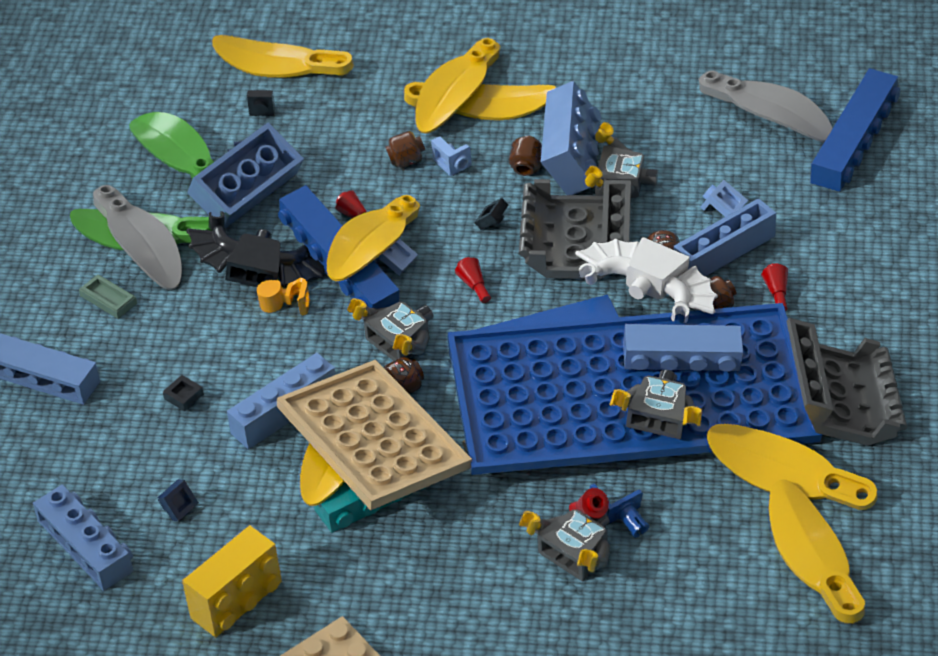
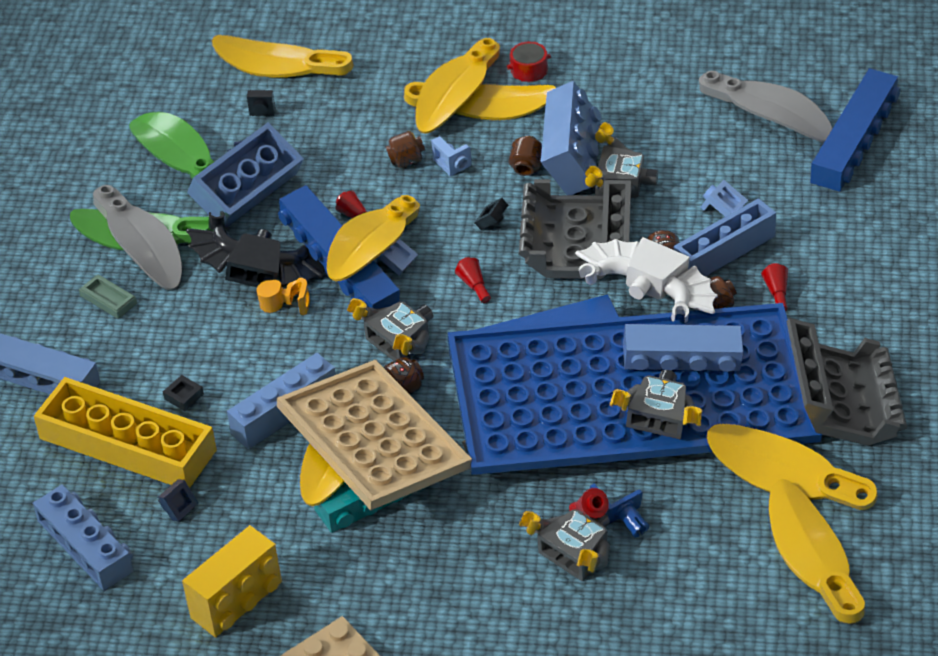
(125, 432): none -> yellow brick
(528, 61): none -> red piece

